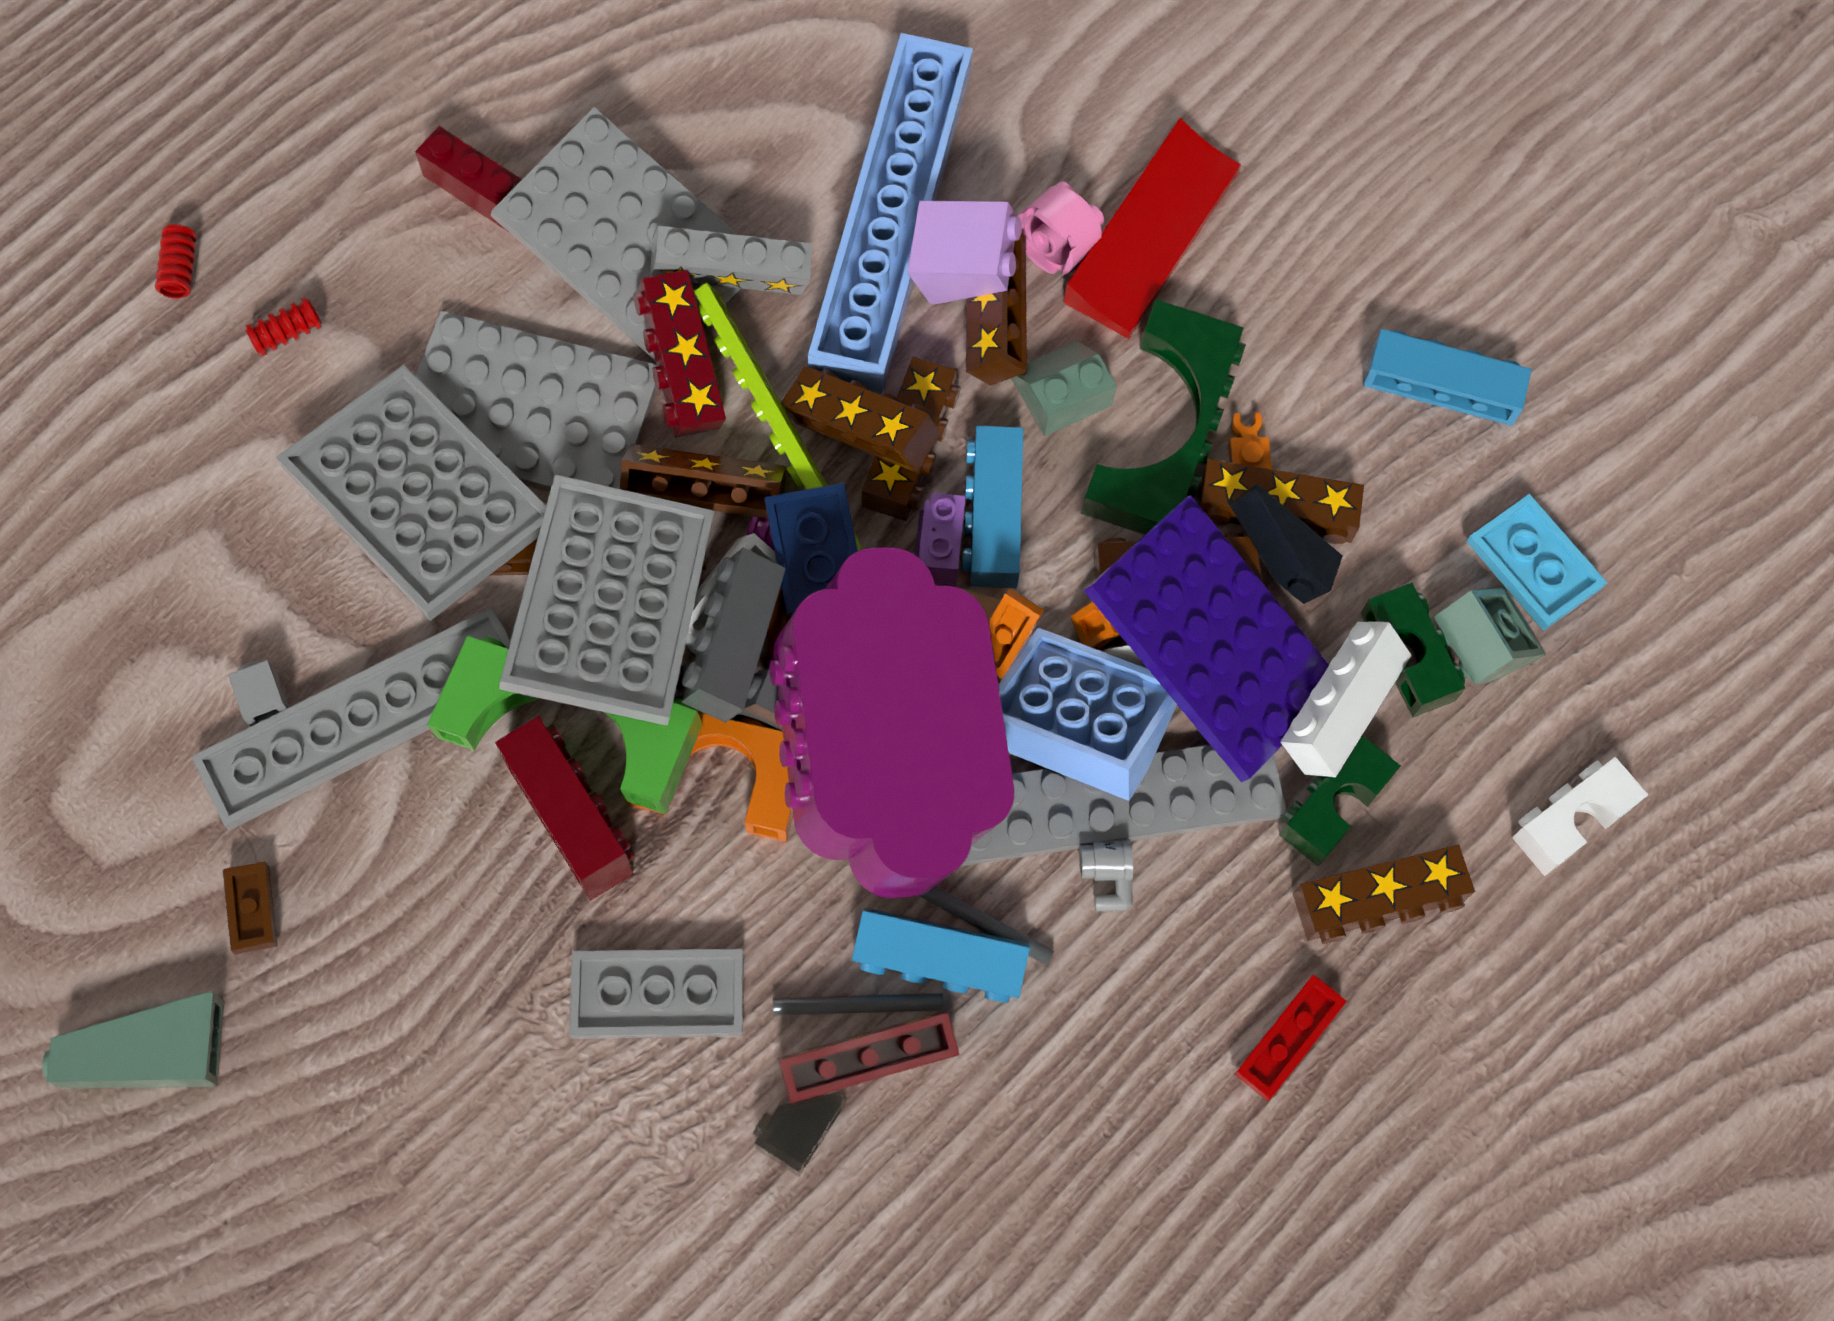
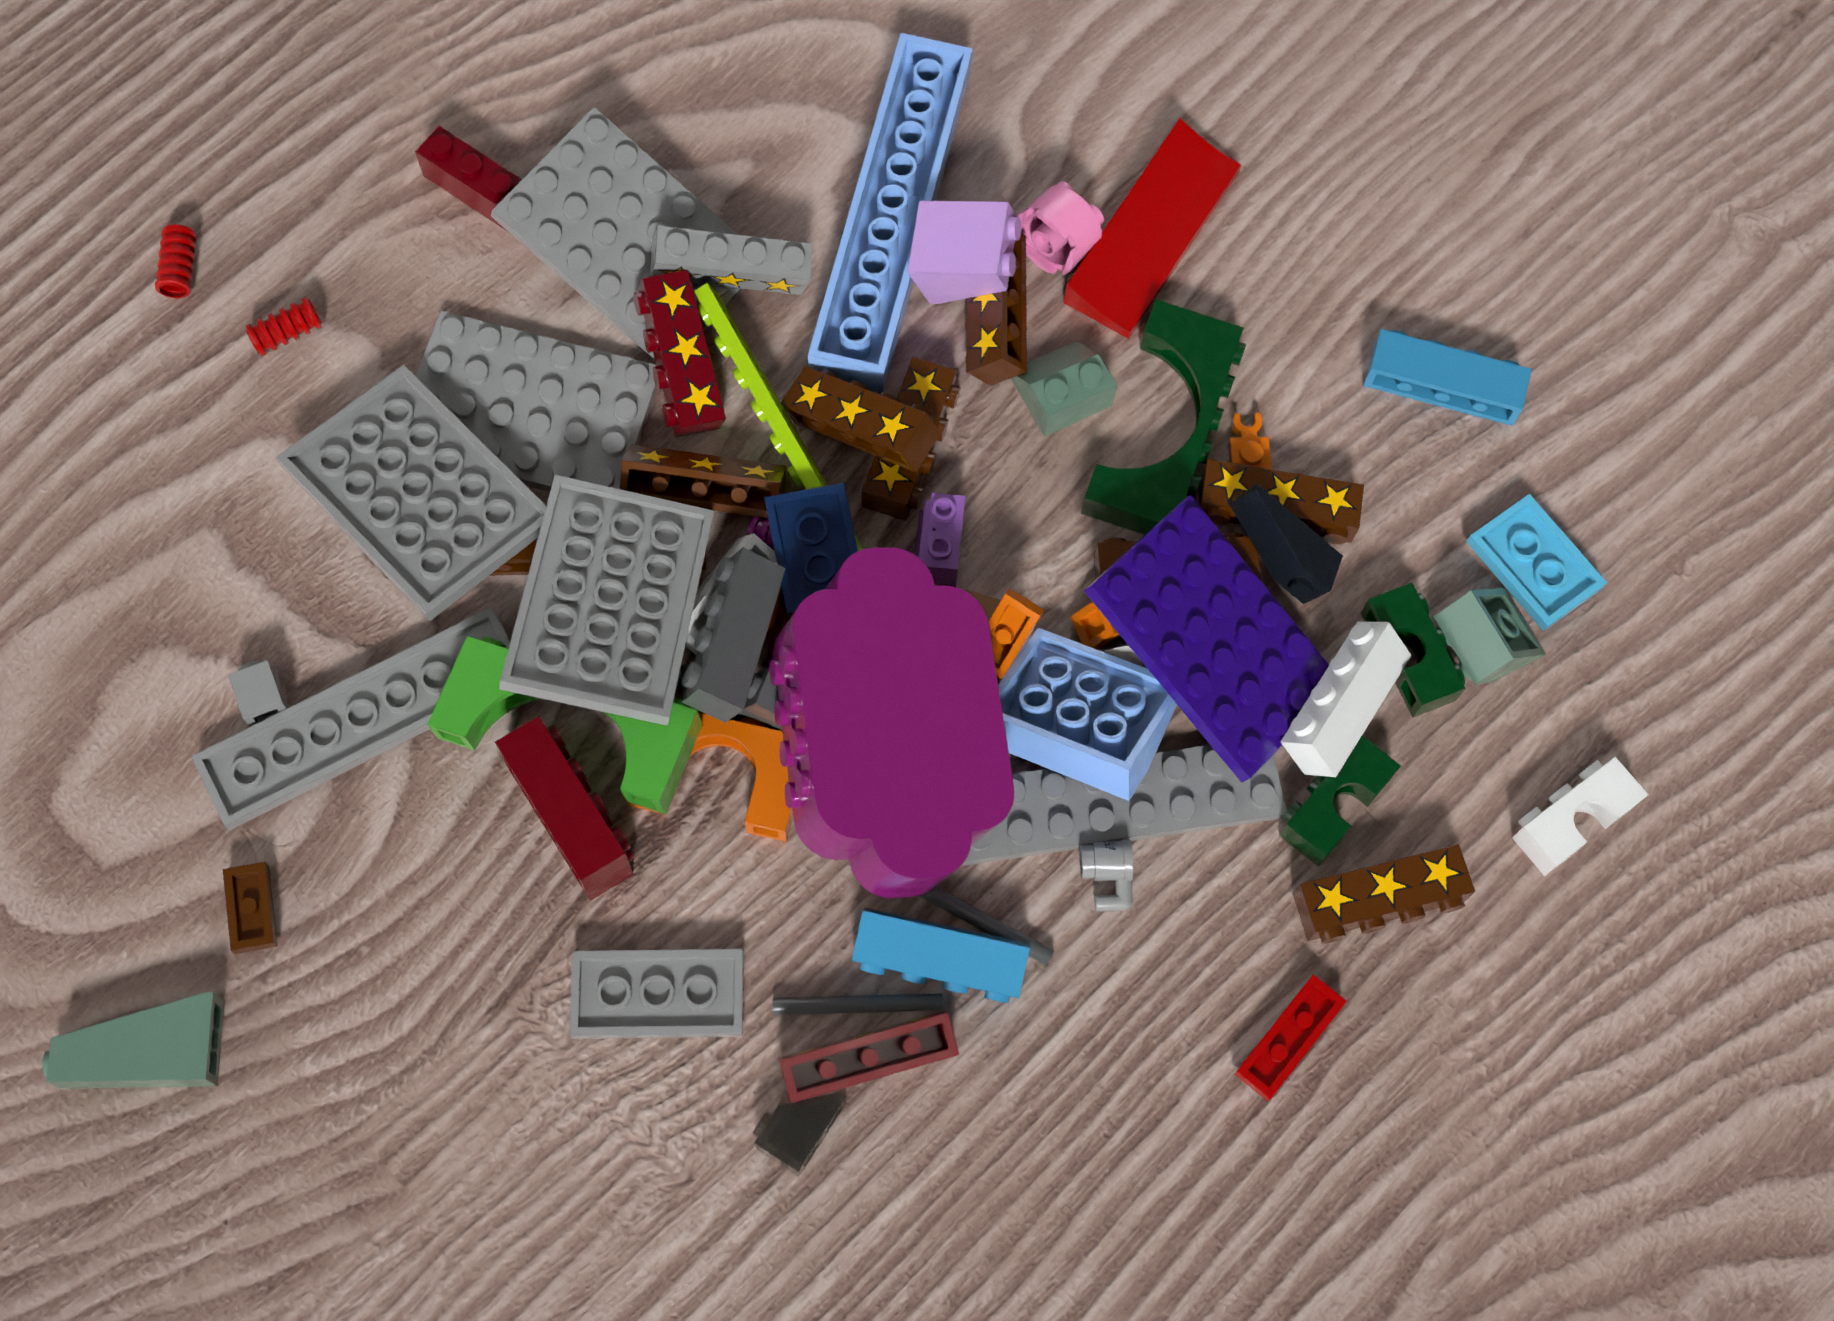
(995, 507): dark azure brick -> none

